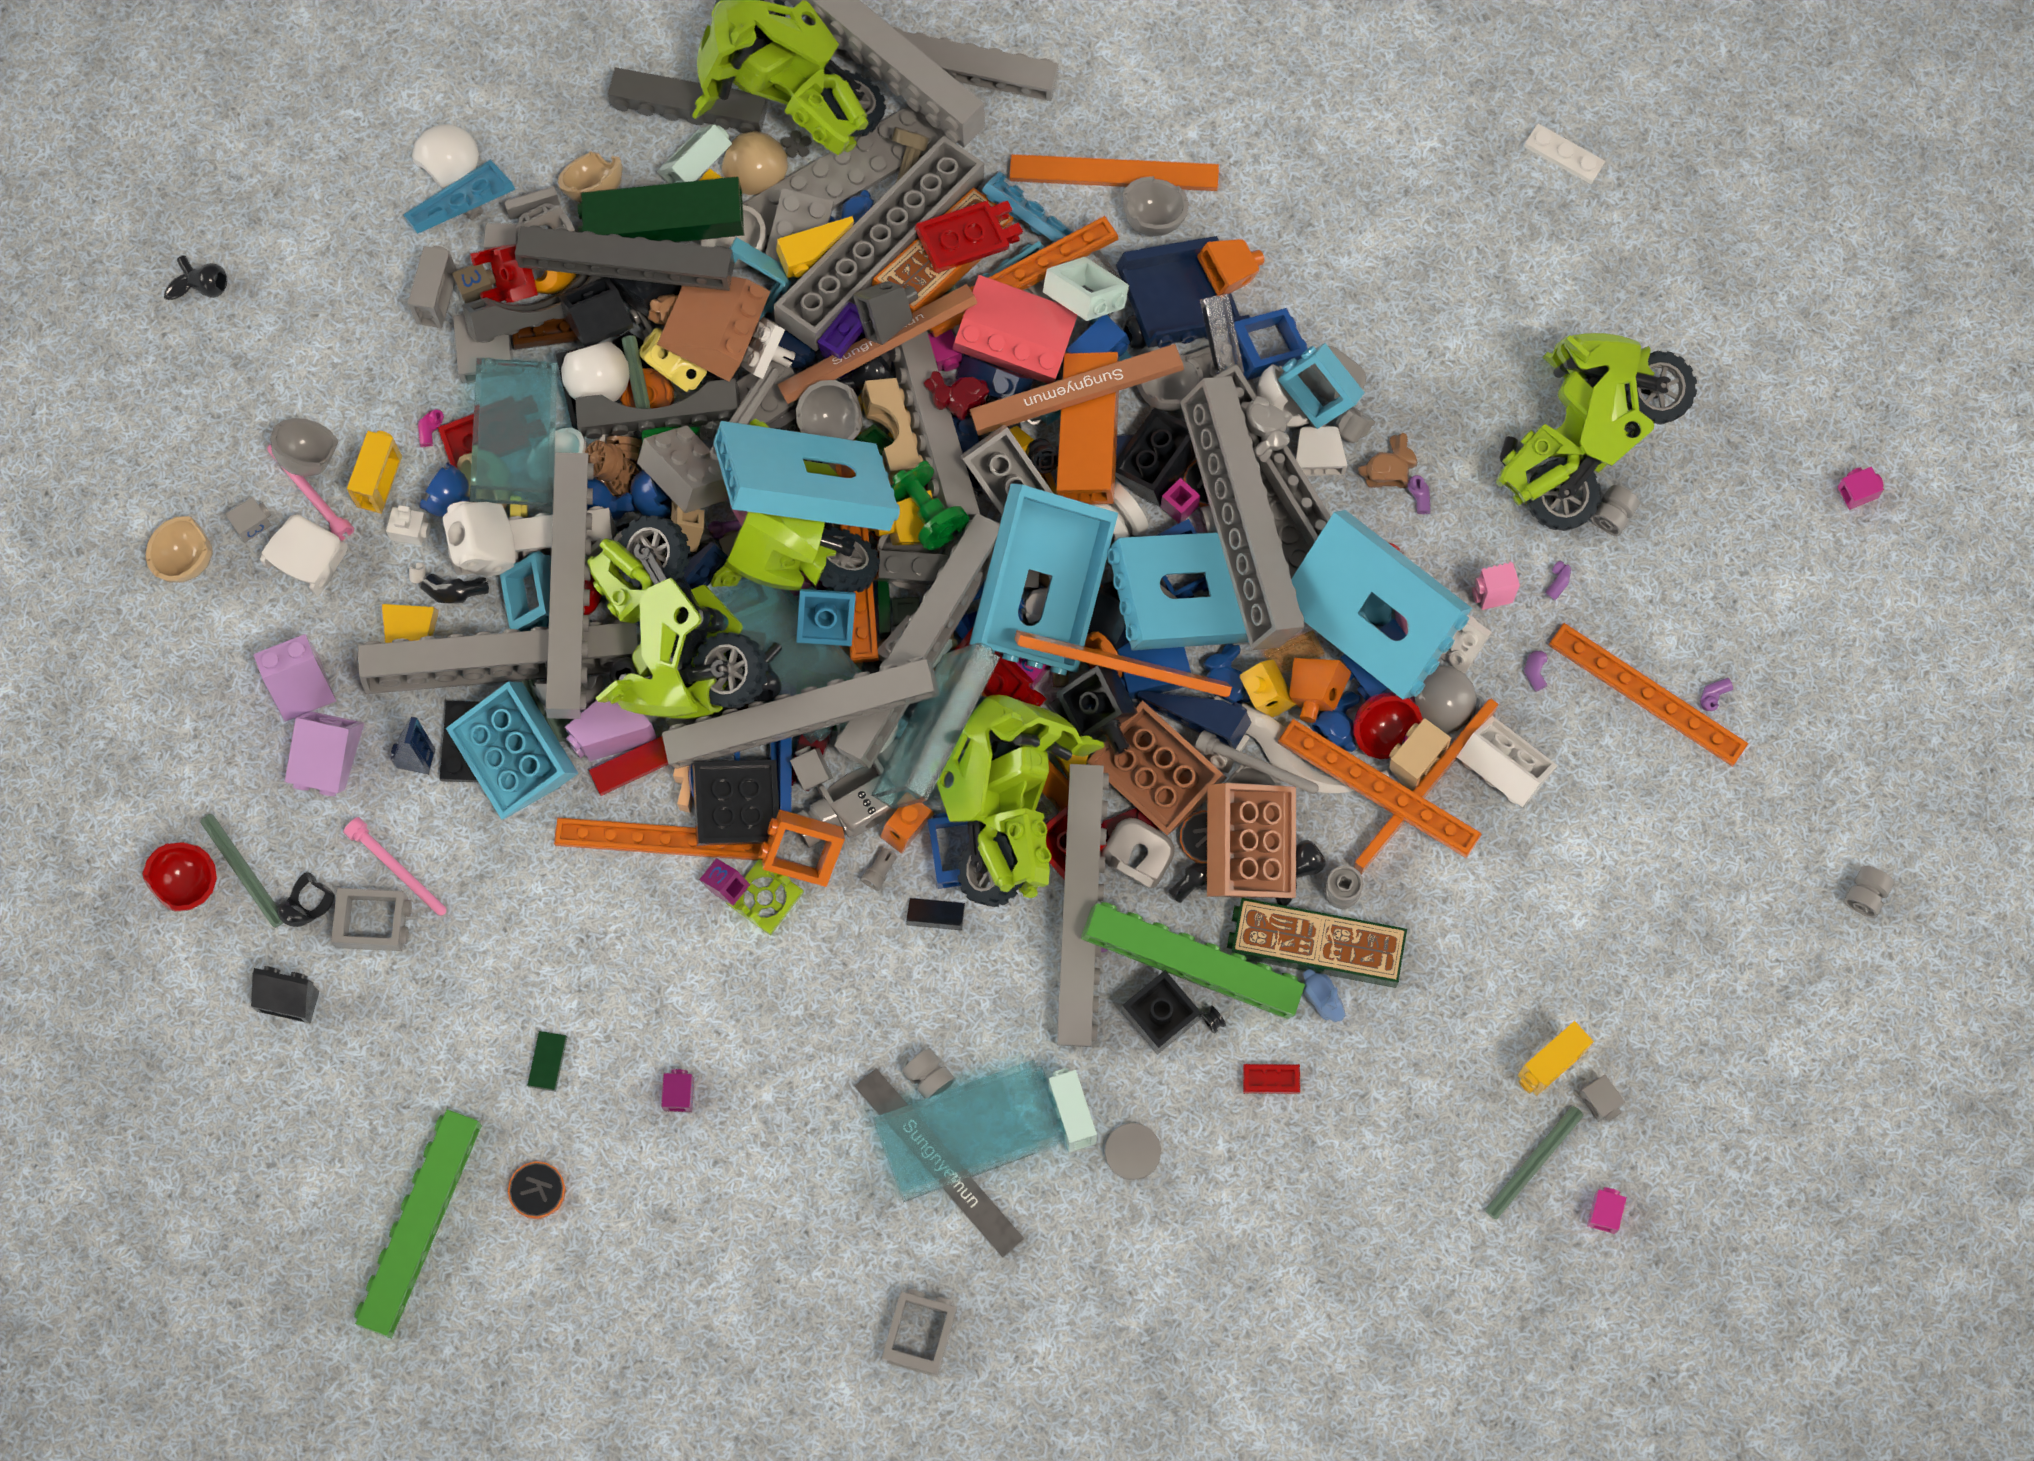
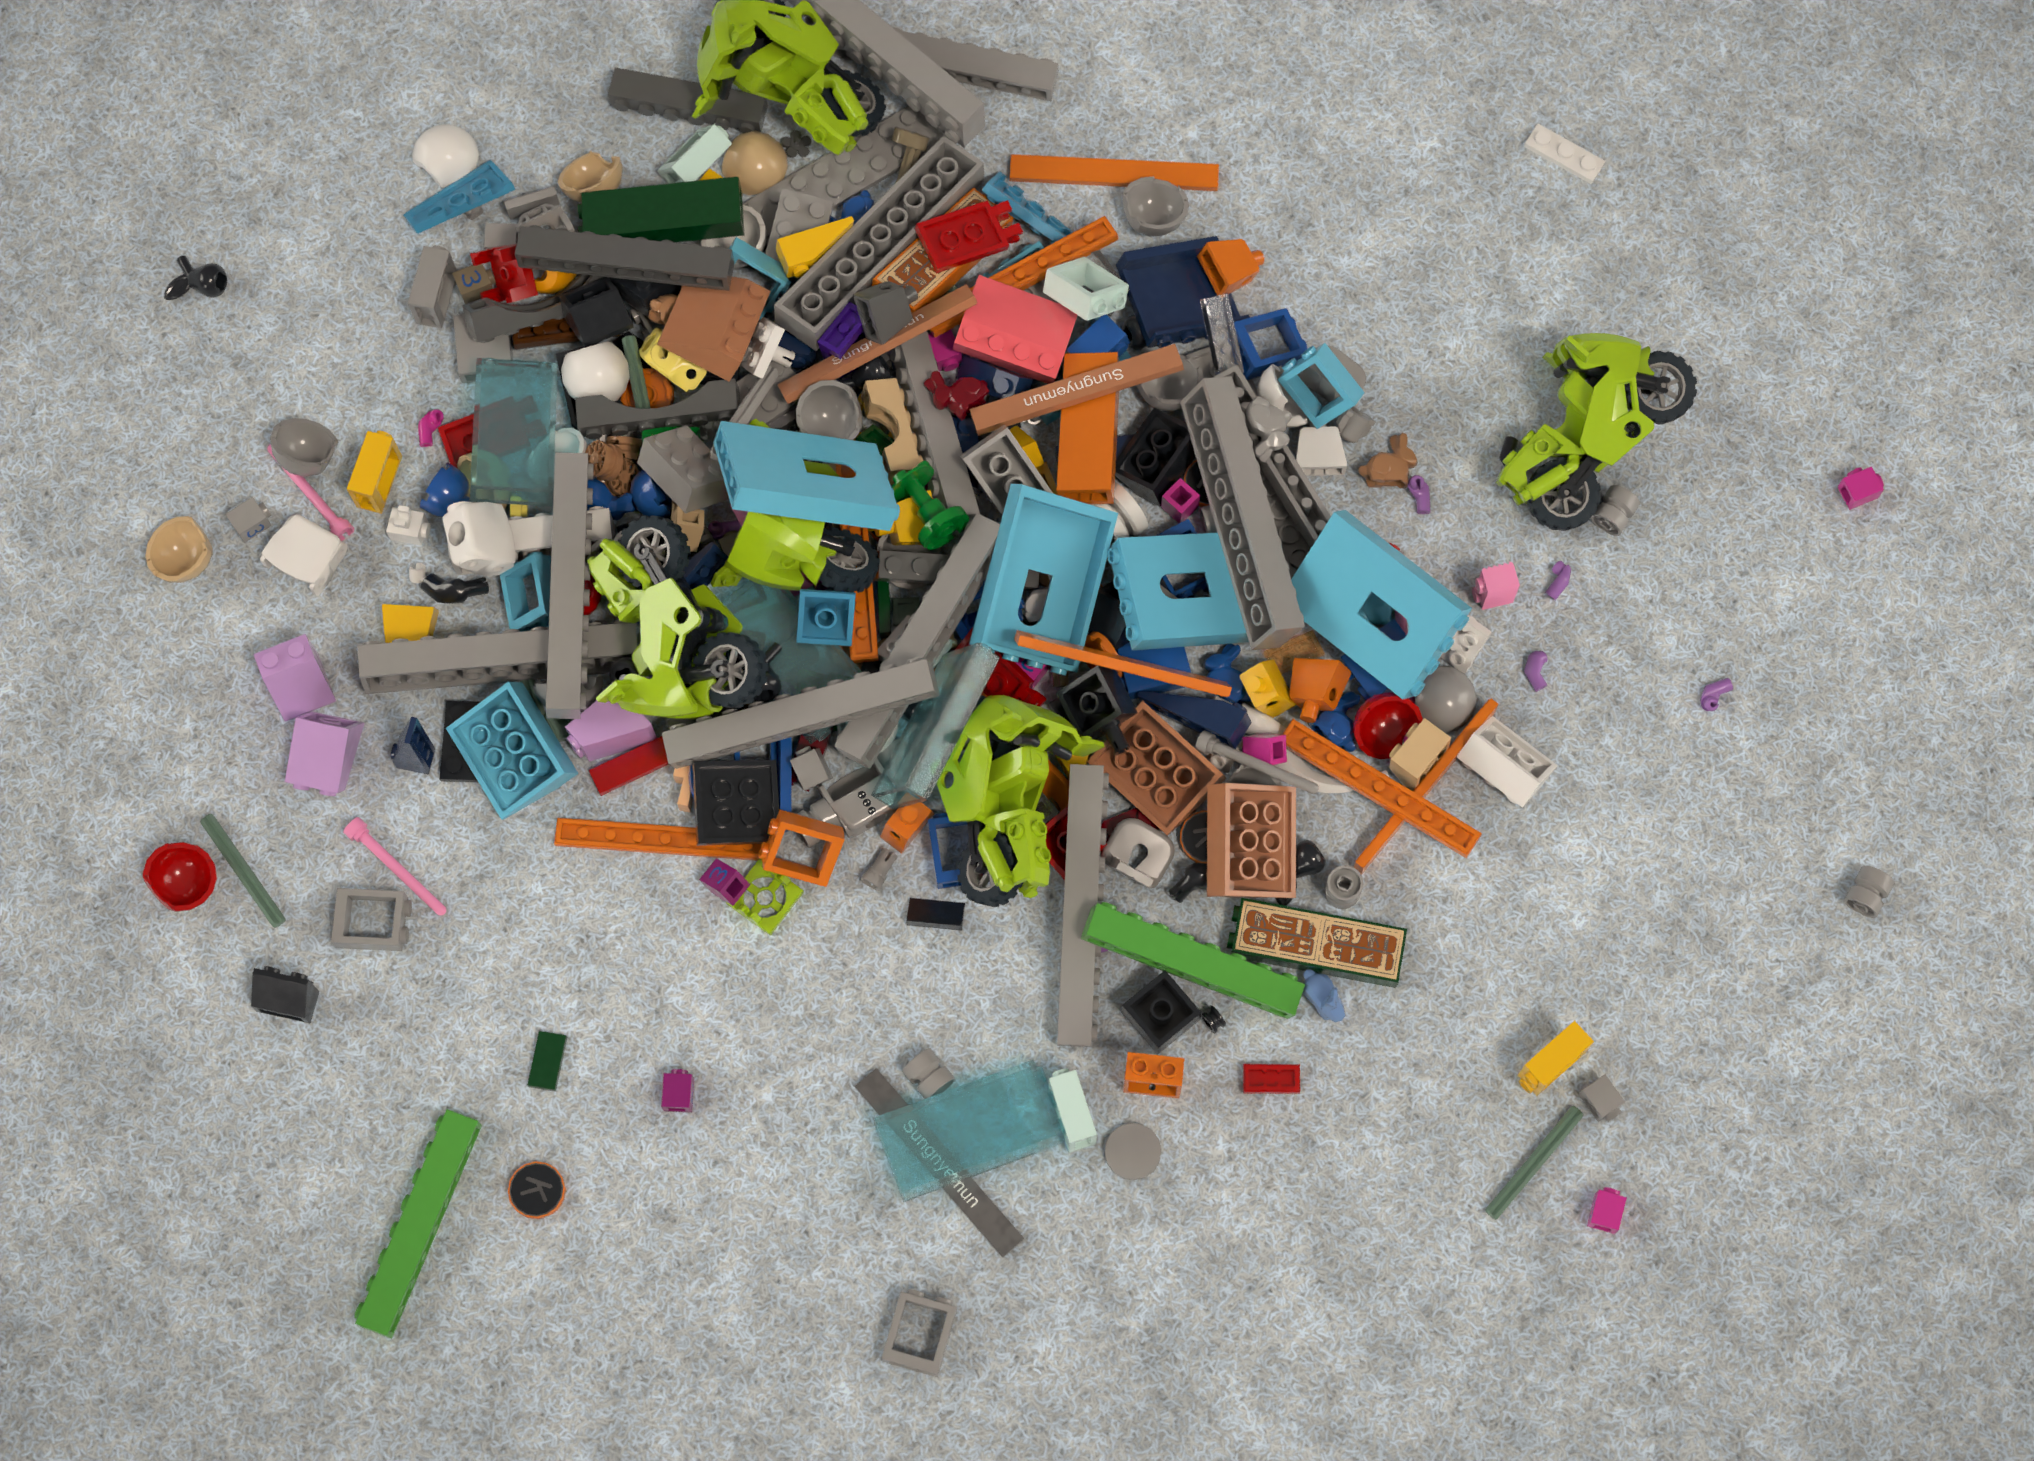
(292, 912): black piece -> none
(1039, 450): black wheel -> none
(1149, 1069): none -> orange window
(1266, 747): none -> dark pink brick
(1648, 694): orange tile -> none

